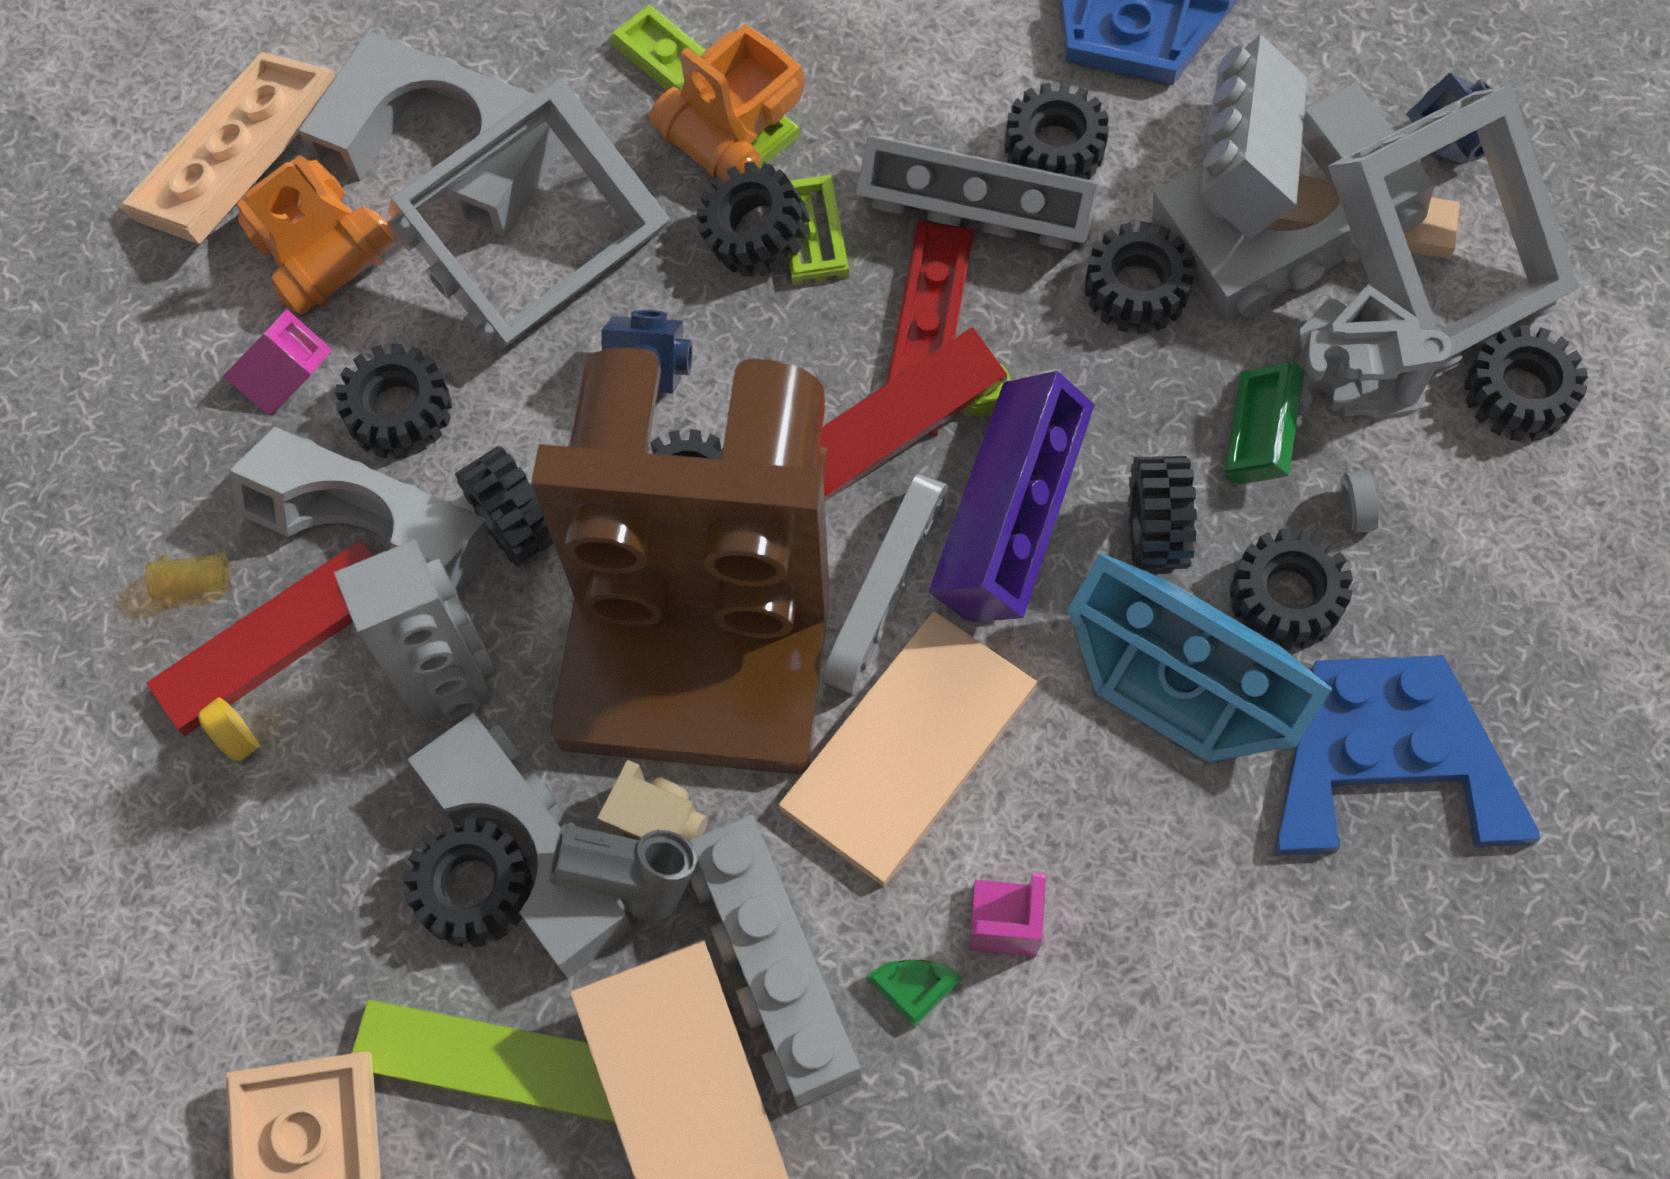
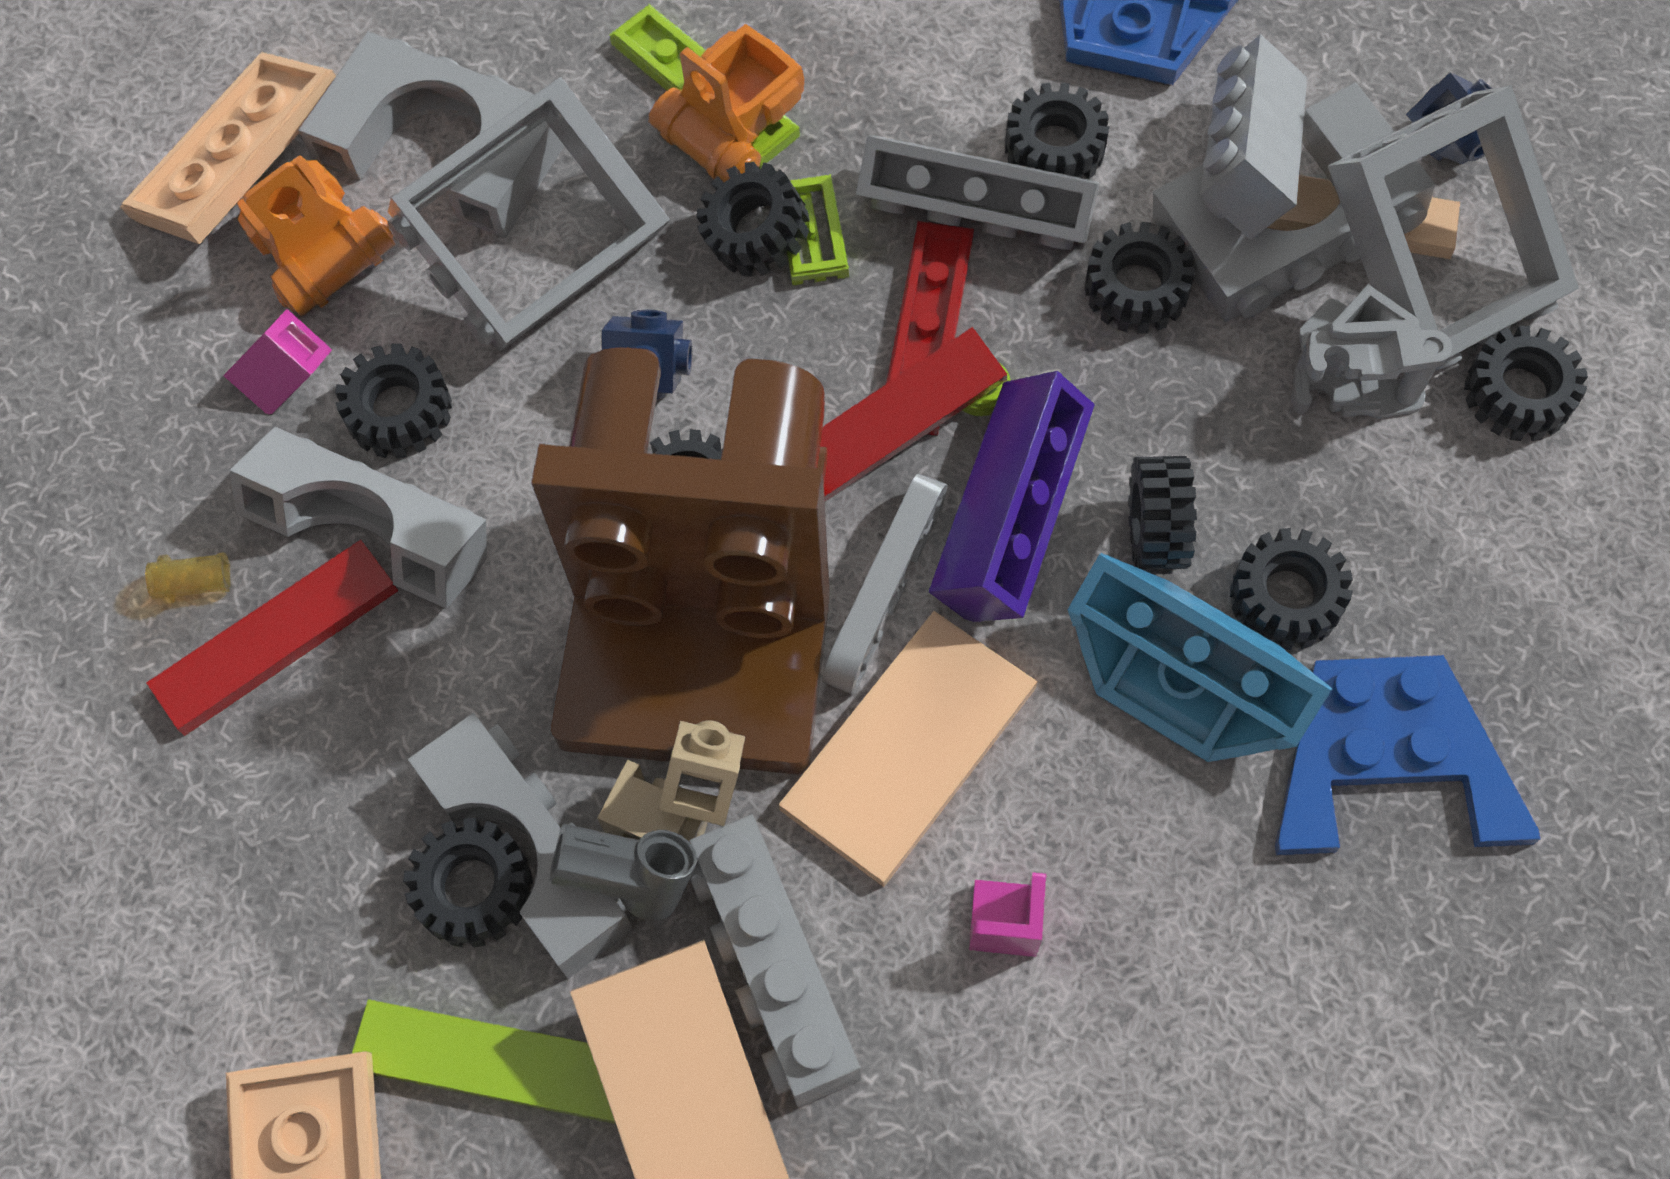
(228, 730): yellow tile -> none
(418, 632): light grey brick -> none
(508, 504): black tyre -> none
(706, 753): none -> tan brick
(914, 986): green tile -> none
(1264, 423): green tile -> none
(1359, 501): light grey tile -> none

